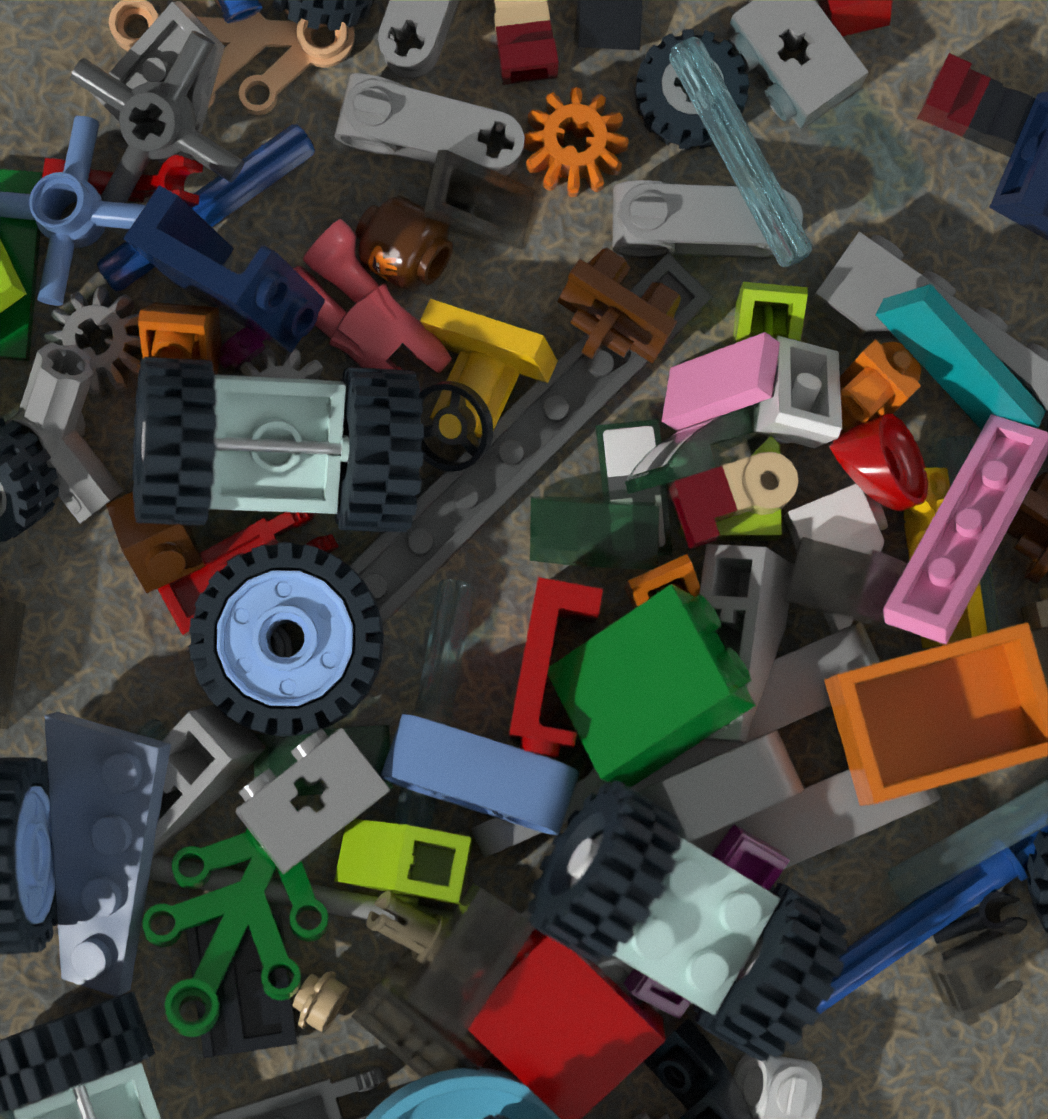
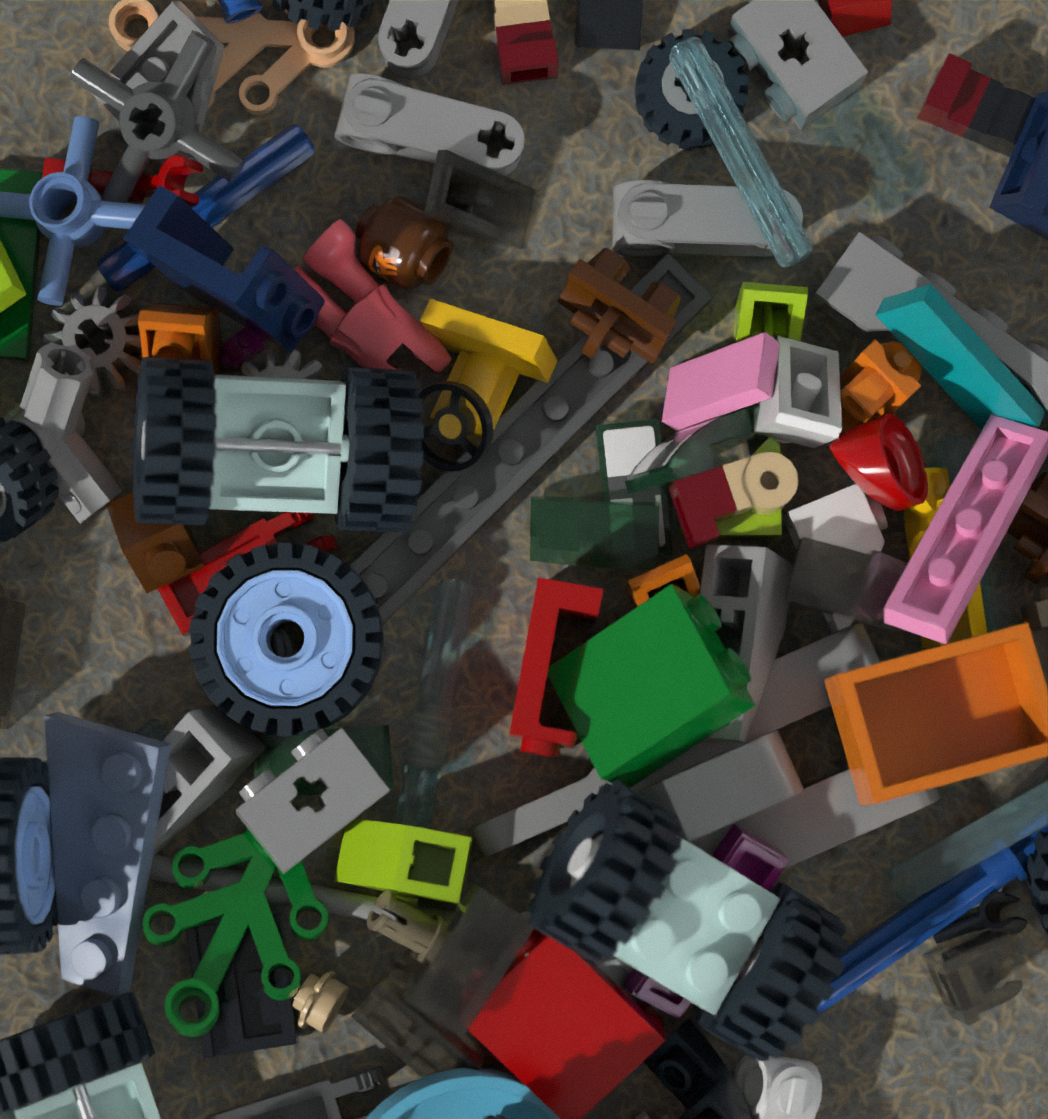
(480, 774): medium blue beam -> none
(567, 162): orange gear -> none

